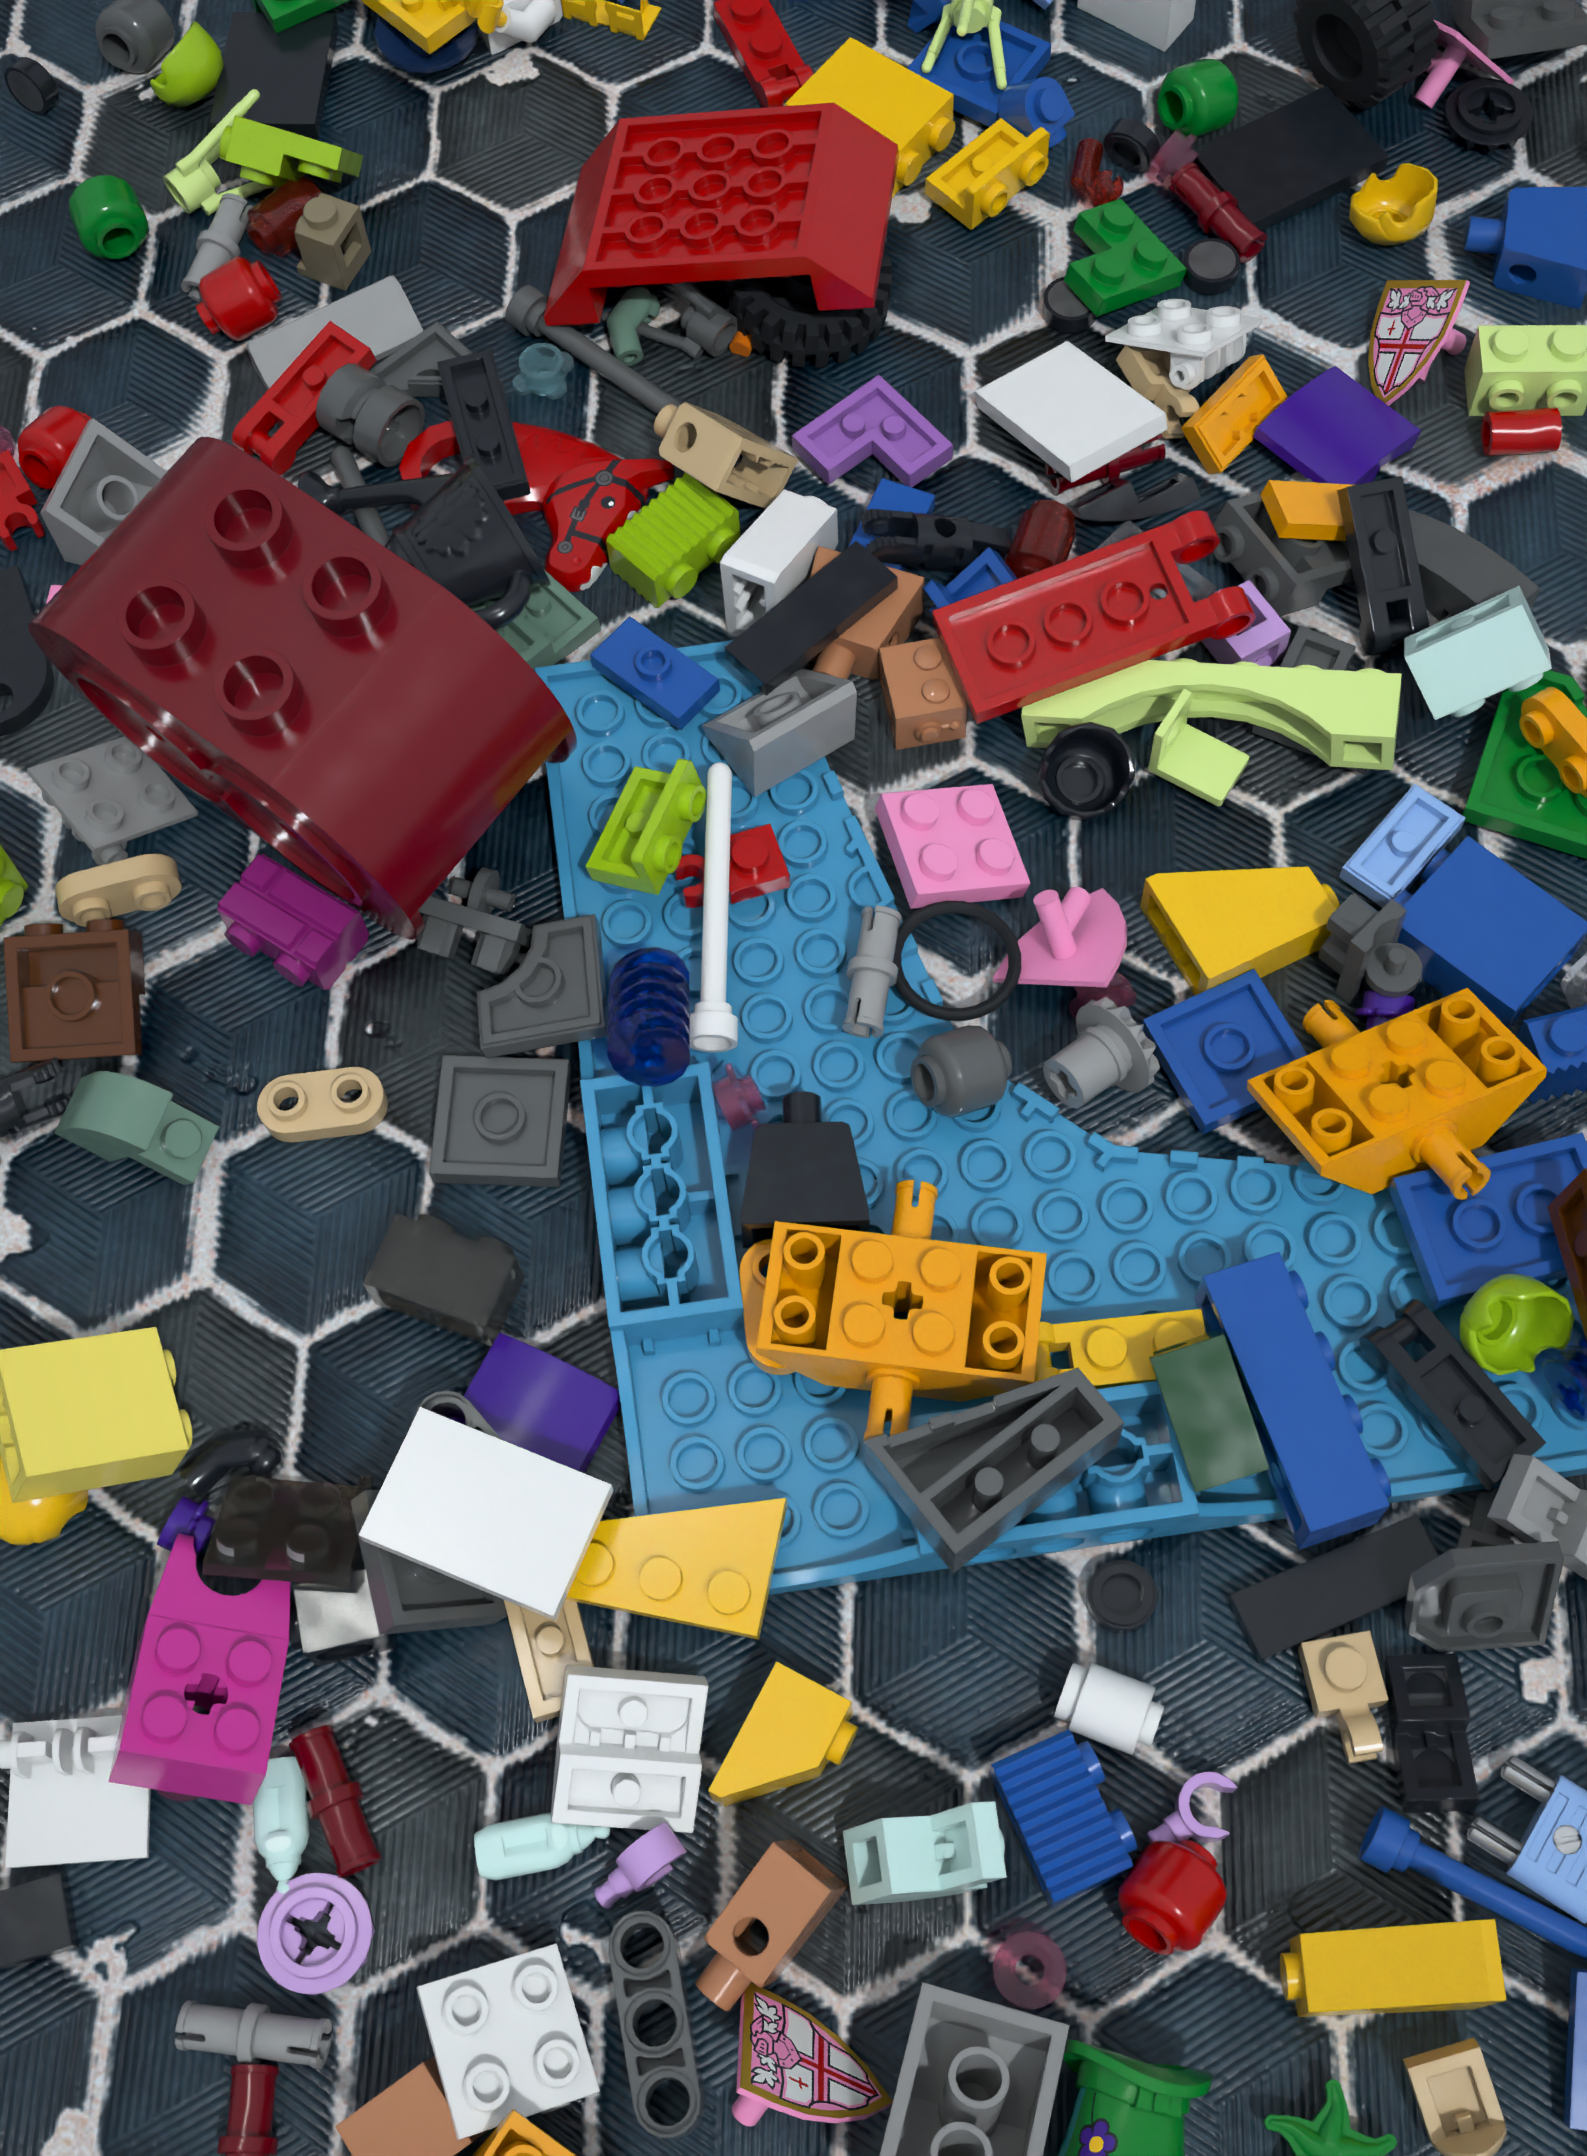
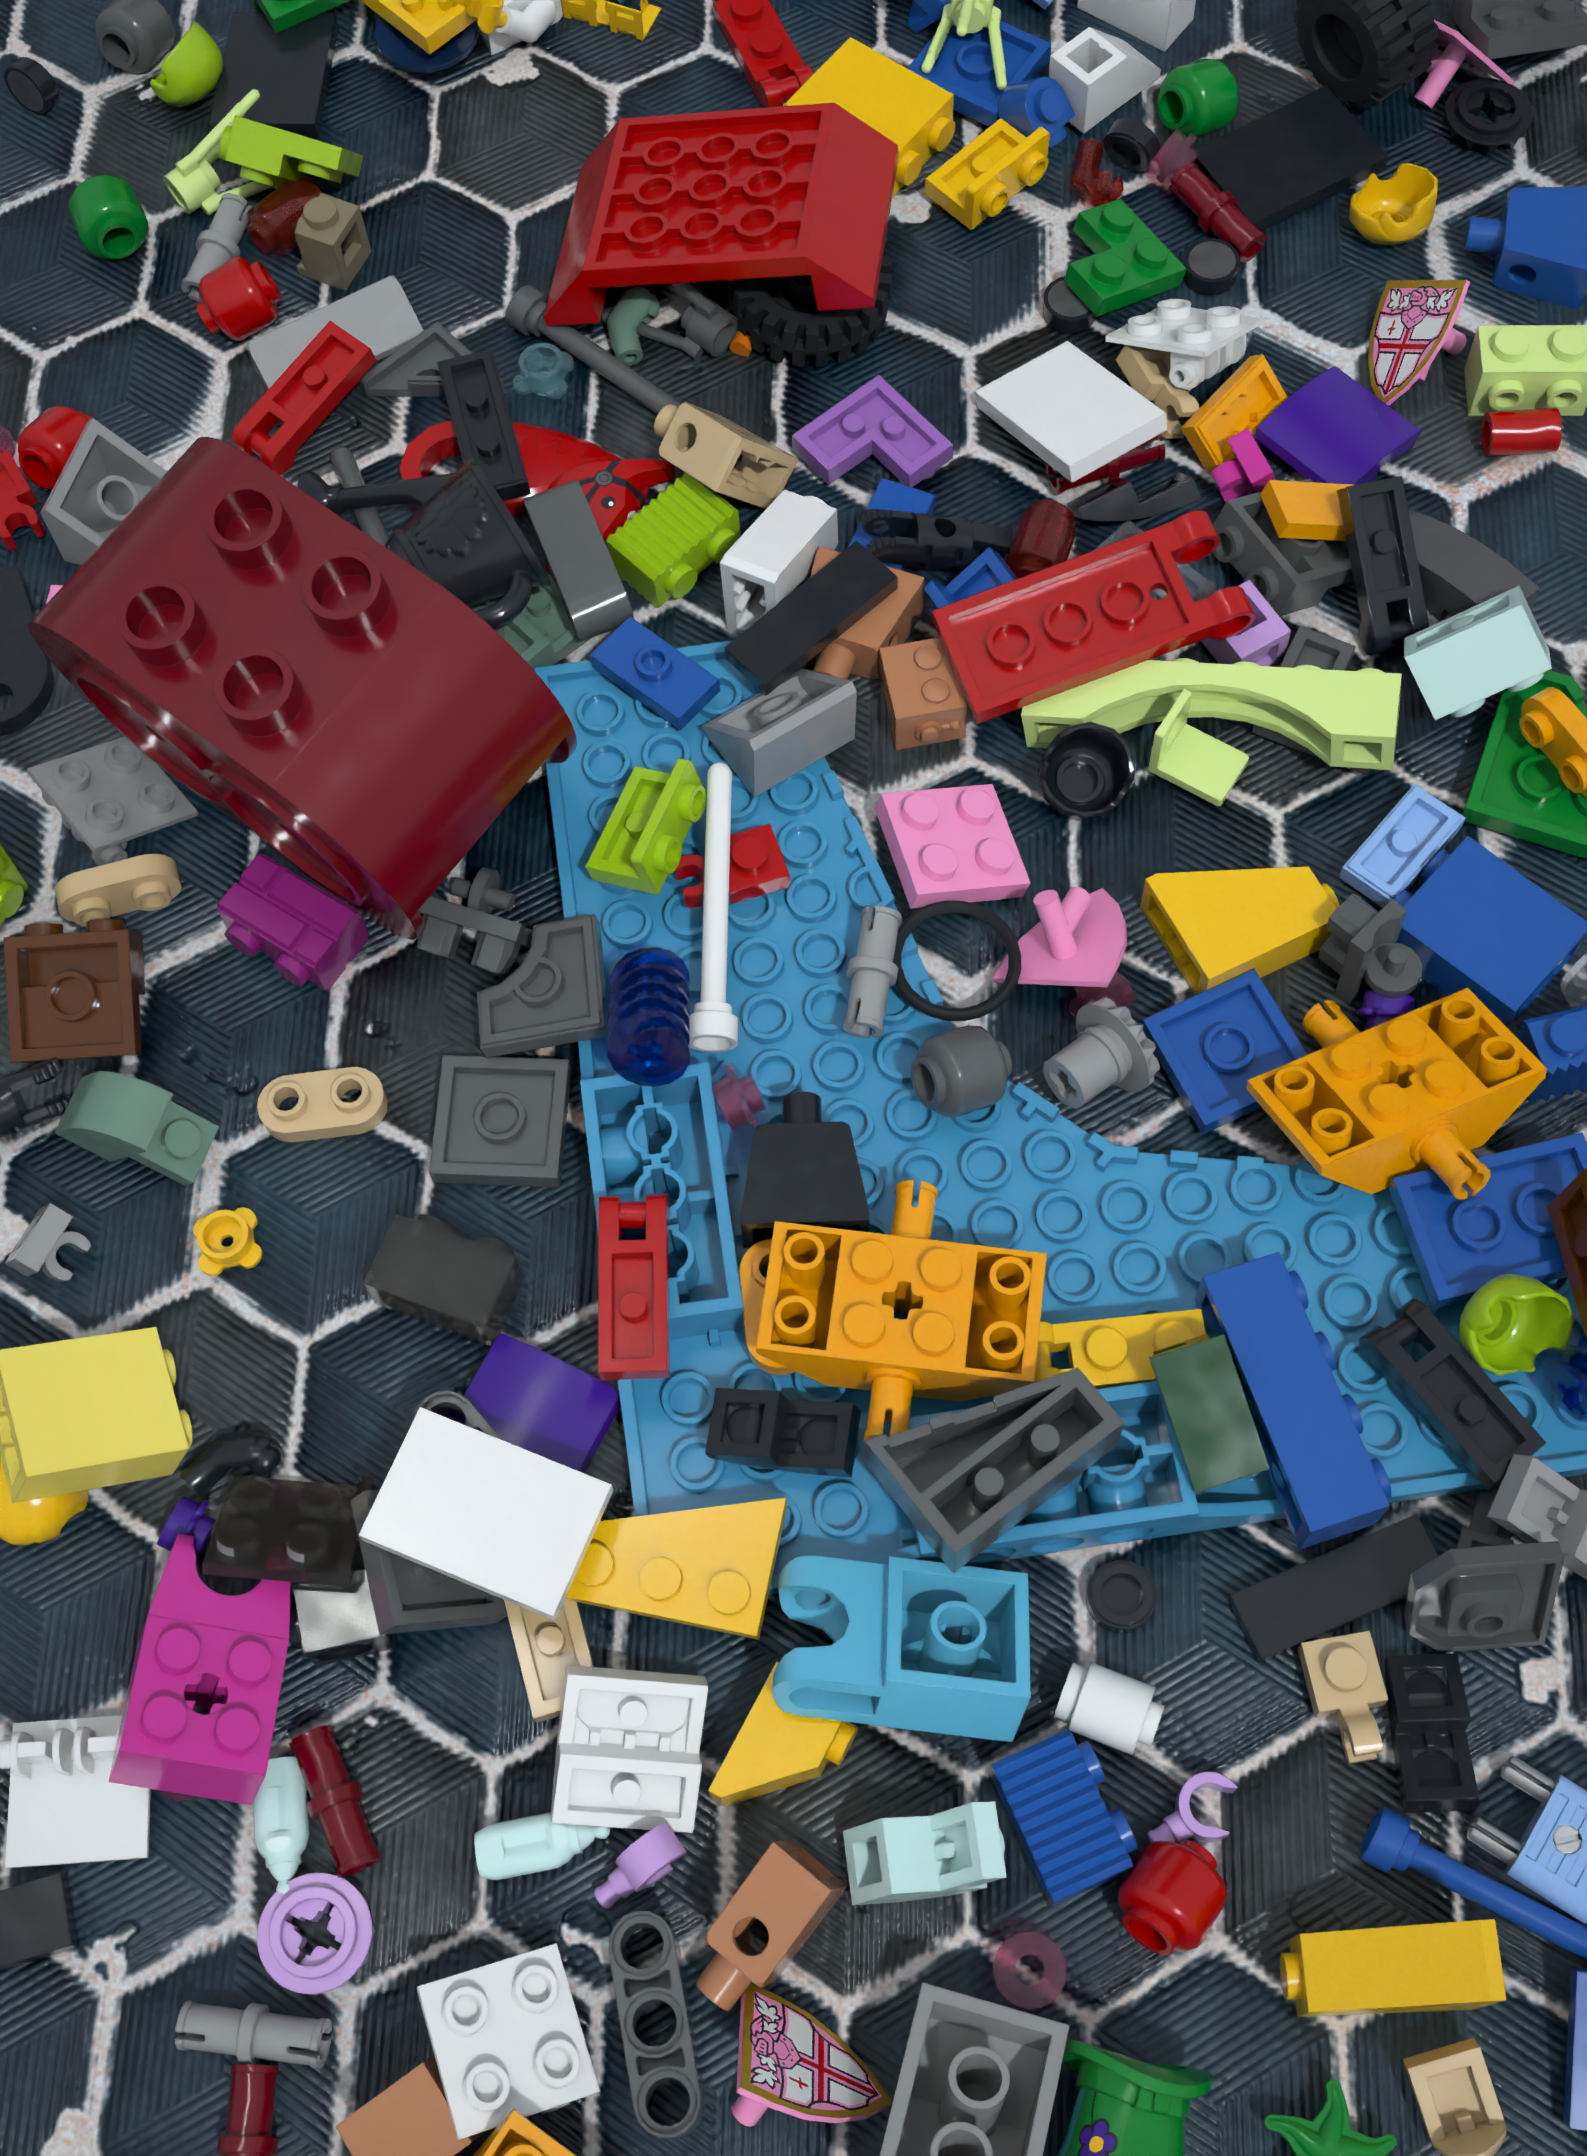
(41, 1241): none -> light grey tile
(214, 1228): none -> yellow plate
(369, 414): dark grey wheel -> none
(578, 560): none -> dark grey beam
(633, 1289): none -> red plate
(782, 1433): none -> black slope
(908, 1646): none -> medium azure brick
(1099, 75): none -> white slope
(1247, 472): none -> dark pink tile

